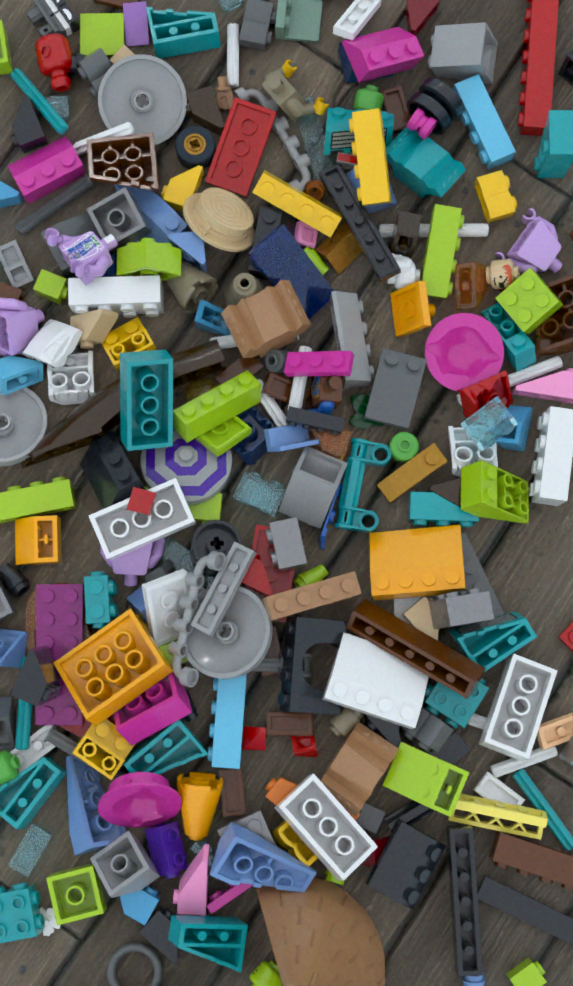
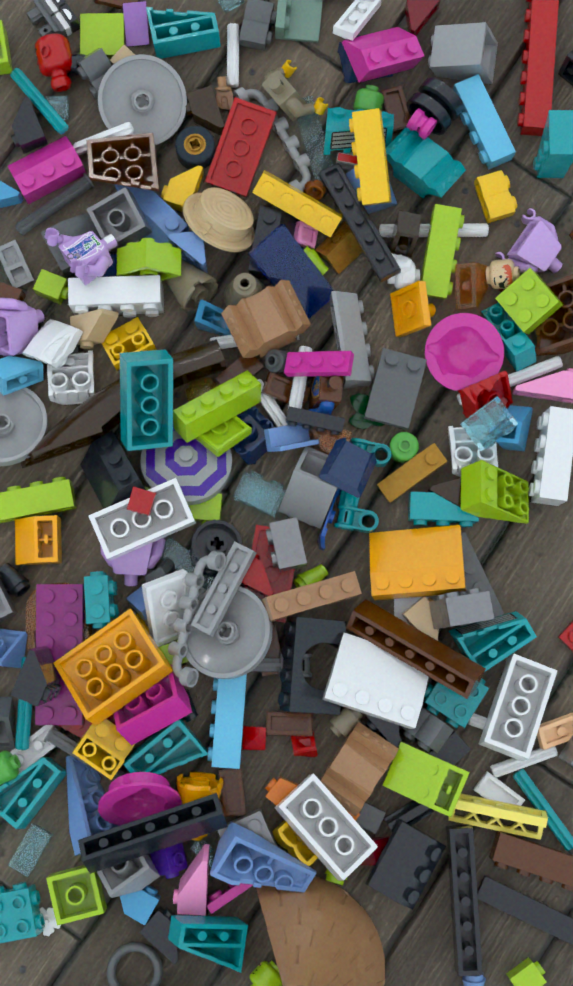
(152, 833): none -> black brick
(348, 467): none -> dark blue slope

